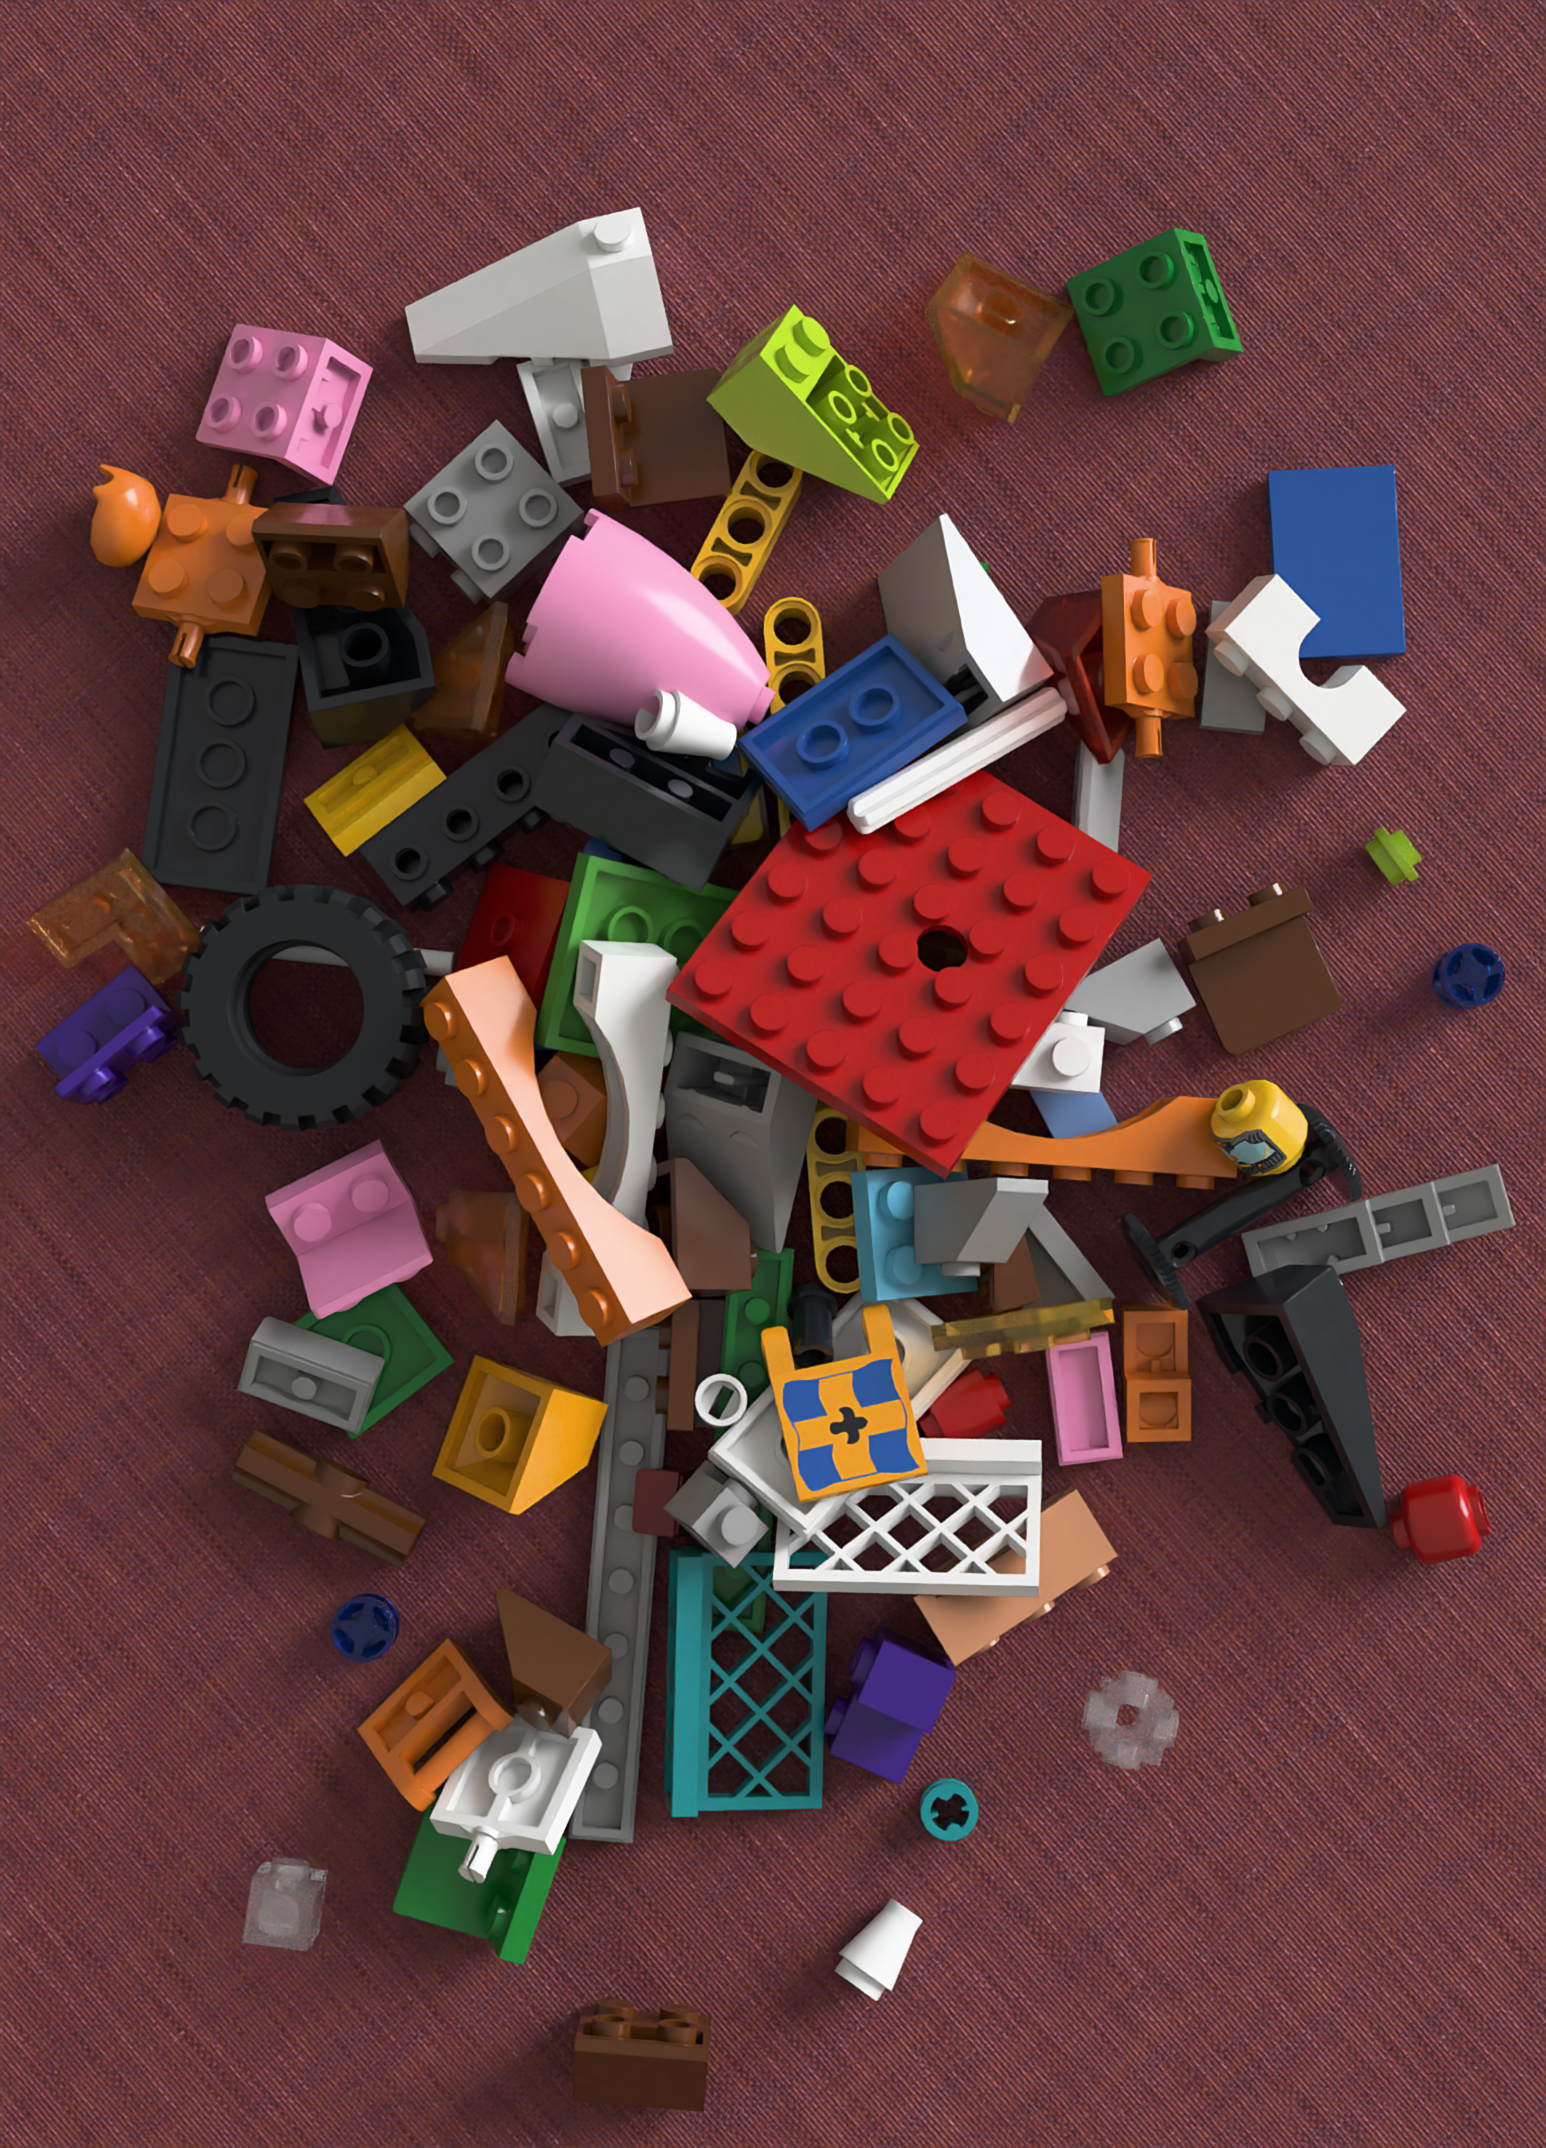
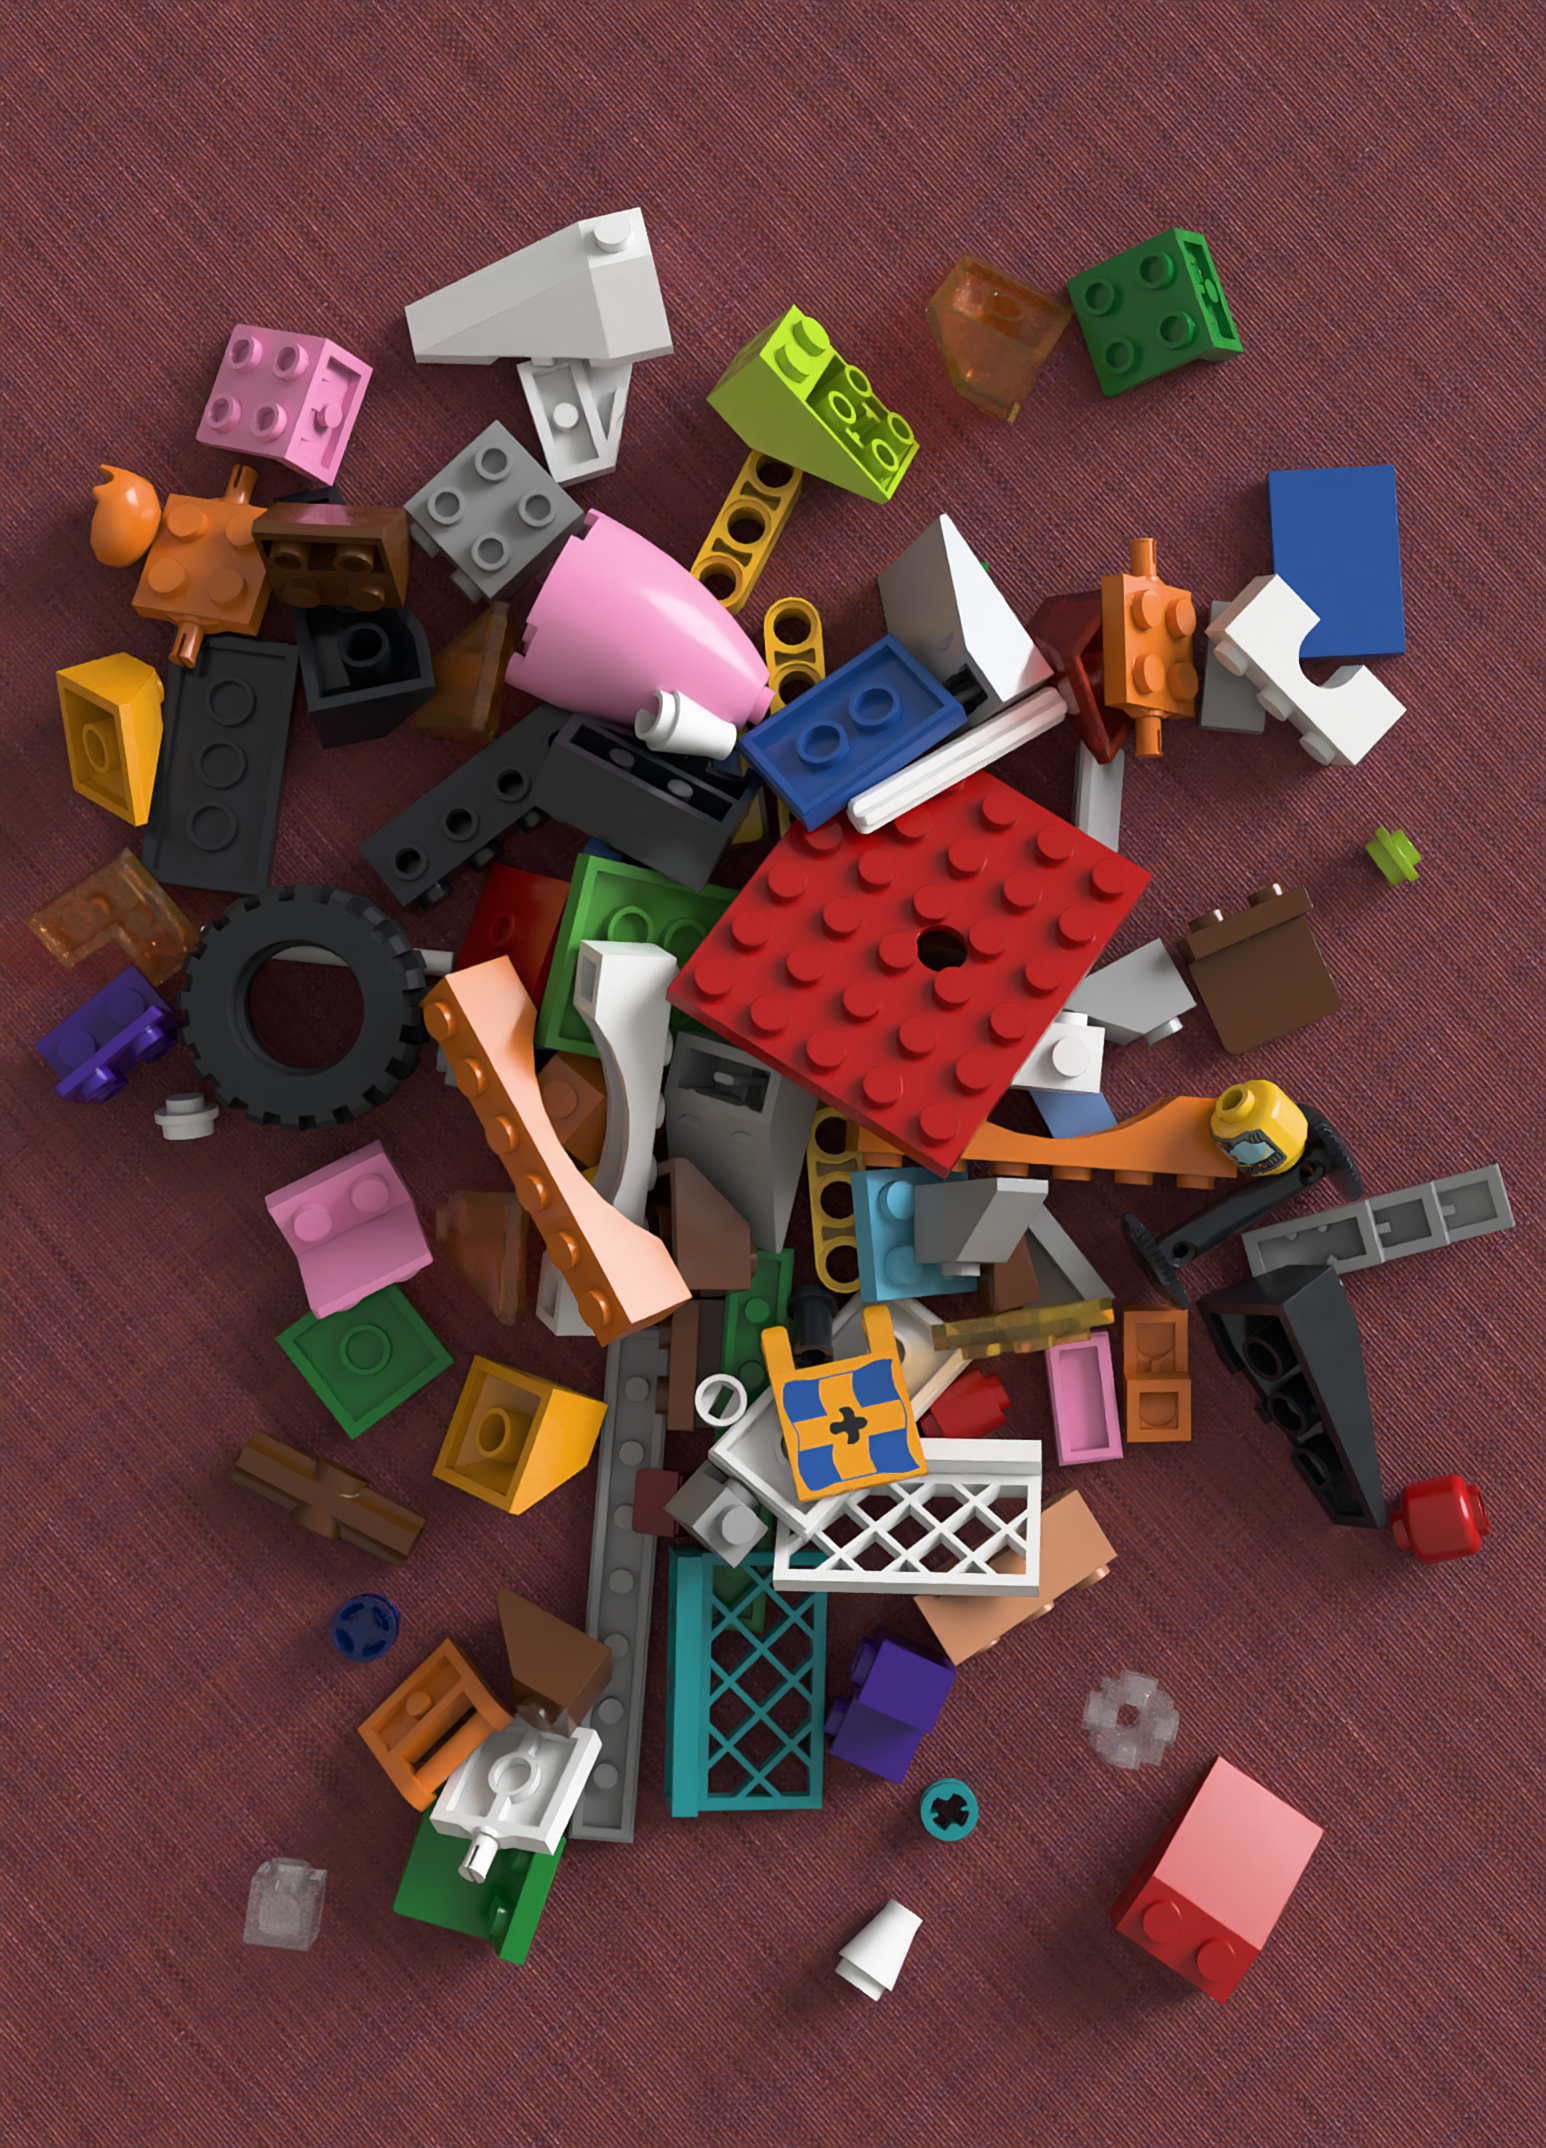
(113, 732): none -> light orange slope
(187, 1116): none -> white plate
(310, 1374): light grey slope -> none
(374, 789): yellow plate -> none
(641, 2056): reddish brown slope -> none
(654, 439): reddish brown bracket -> none
(1217, 1879): none -> slope
(1480, 972): clear blue wheel -> none

